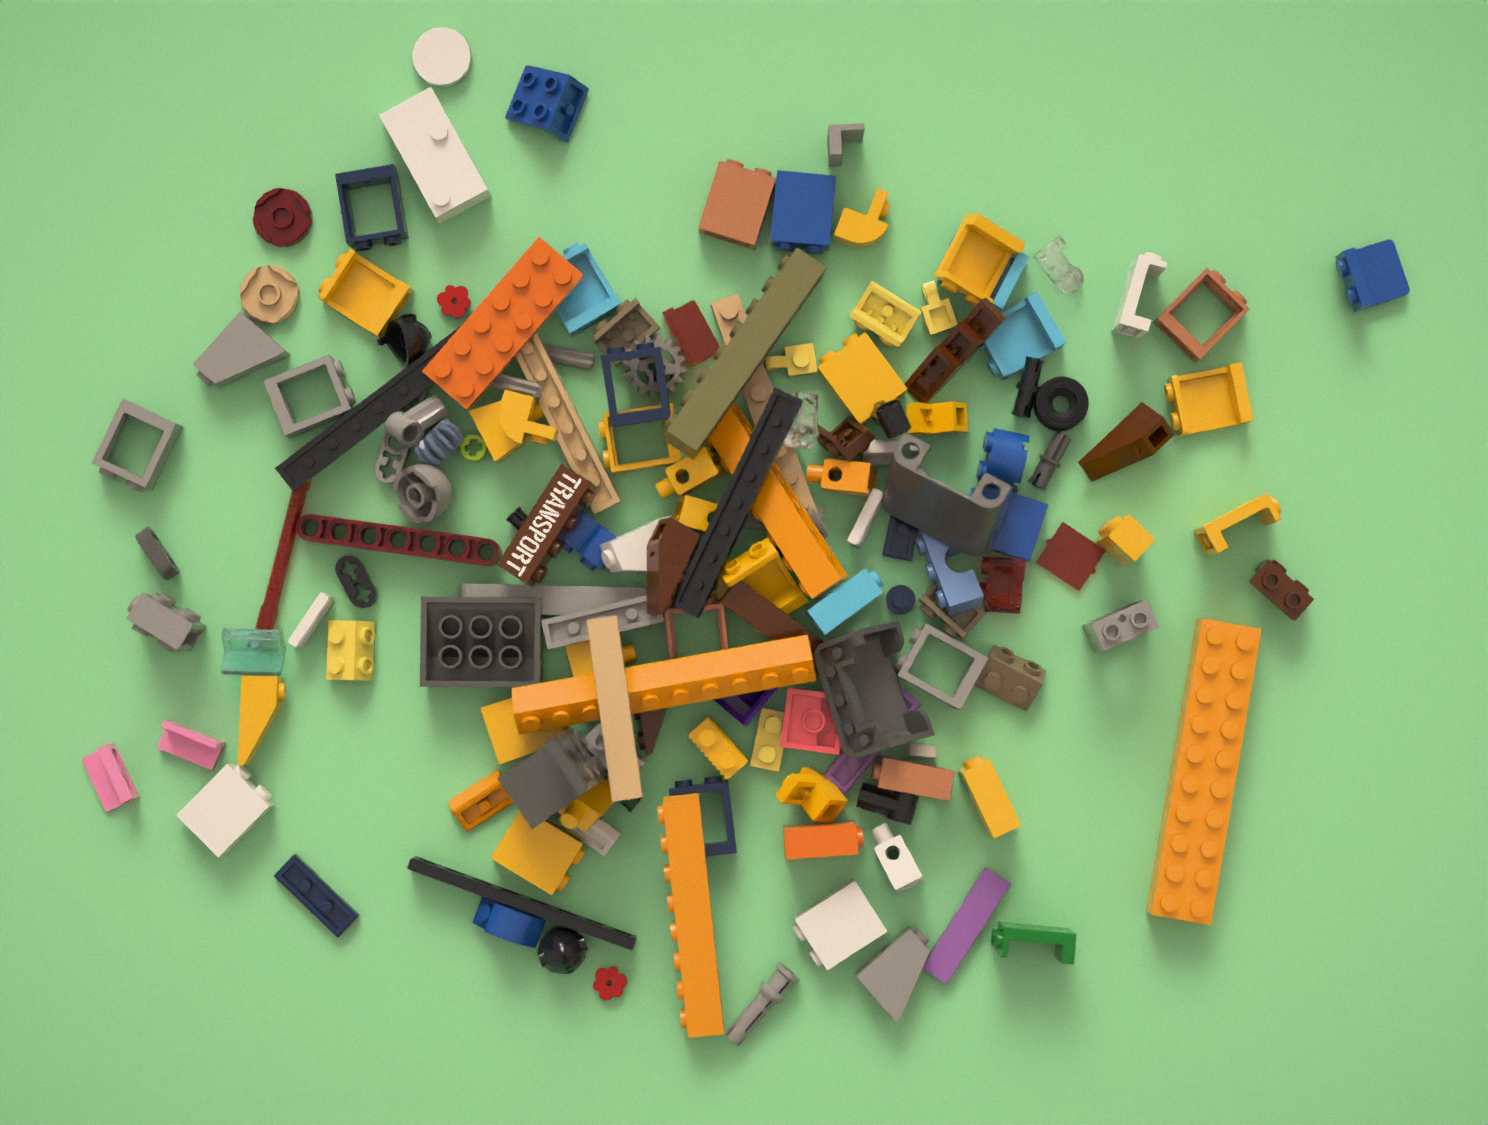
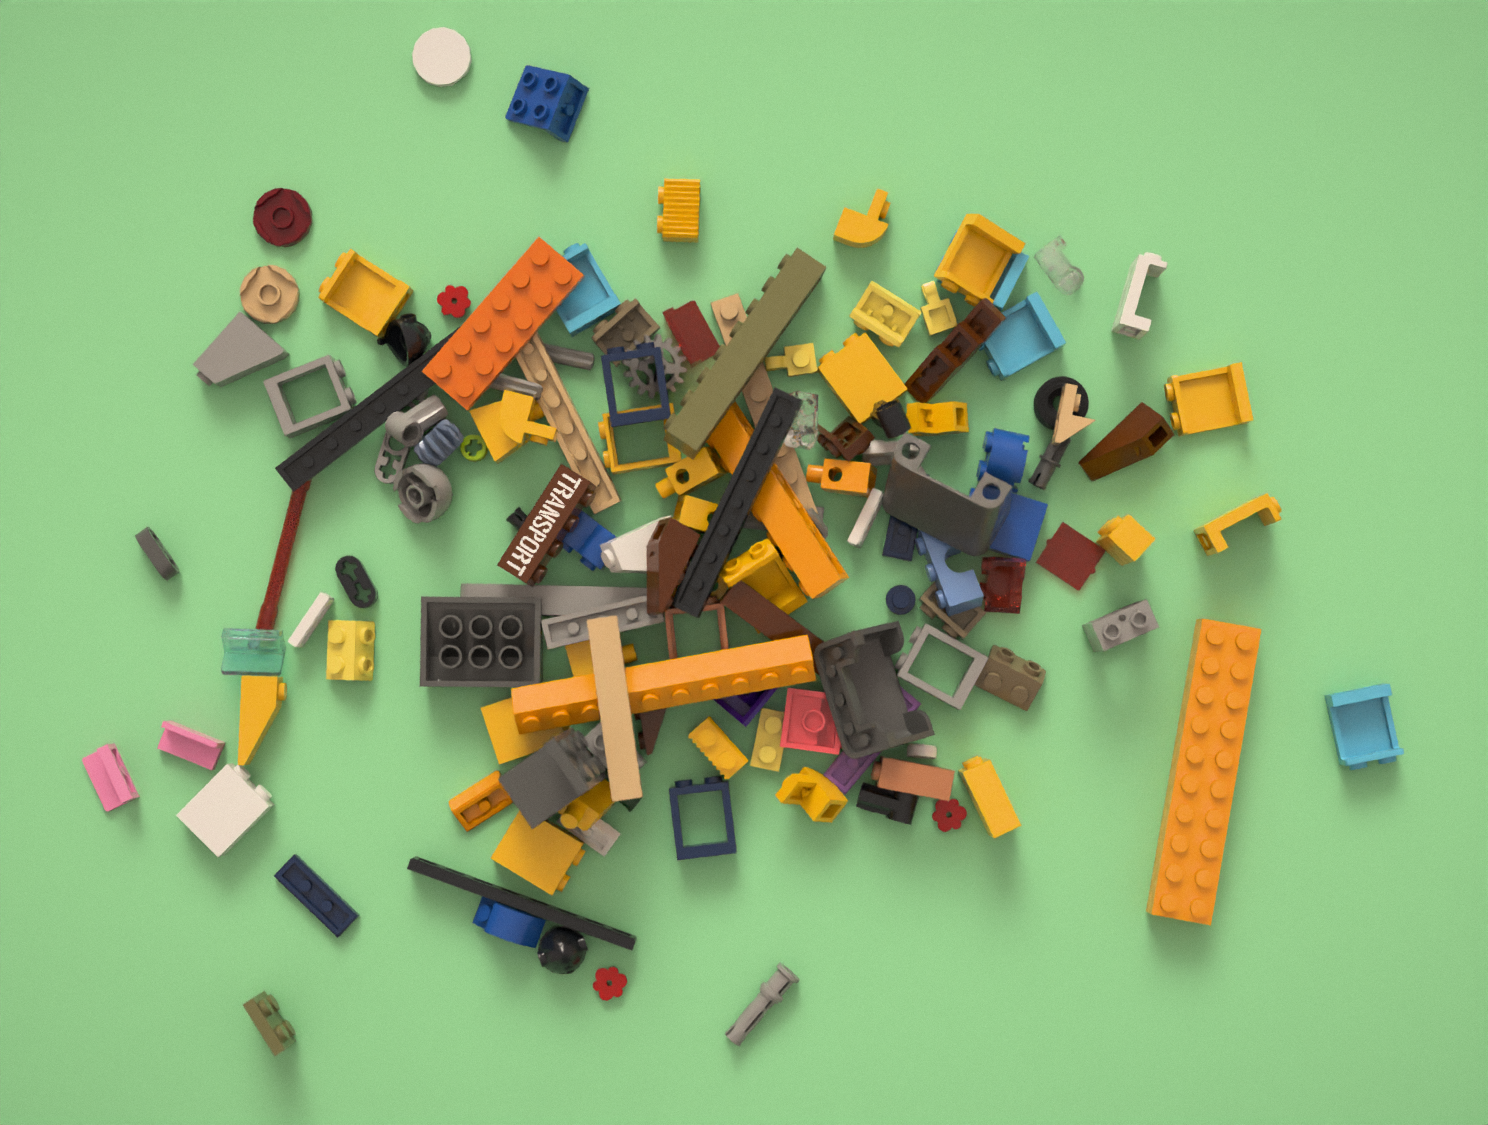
(159, 458): light grey window -> none
(159, 618): light grey brick -> none
(264, 1013): none -> olive plate
(365, 178): dark blue window -> none
(385, 536): dark red beam -> none
(435, 155): white brick -> none
(680, 210): none -> yellow brick
(693, 915): light orange brick -> none
(737, 204): nougat brick -> none
(802, 211): blue brick -> none
(822, 839): orange brick -> none
(839, 925): white brick -> none
(842, 134): light grey panel -> none
(845, 601): medium azure window -> none
(895, 970): light grey slope -> none
(901, 872): white torso -> none
(945, 823): none -> red plant
(966, 925): medium lavender tile -> none
(1028, 387): black pin -> none
(1063, 938): green panel -> none
(1066, 423): none -> tan slope
(1180, 336): nougat window -> none
(1280, 589): reddish brown bracket -> none
(1363, 726): none -> medium azure panel
(1372, 275): blue bracket -> none

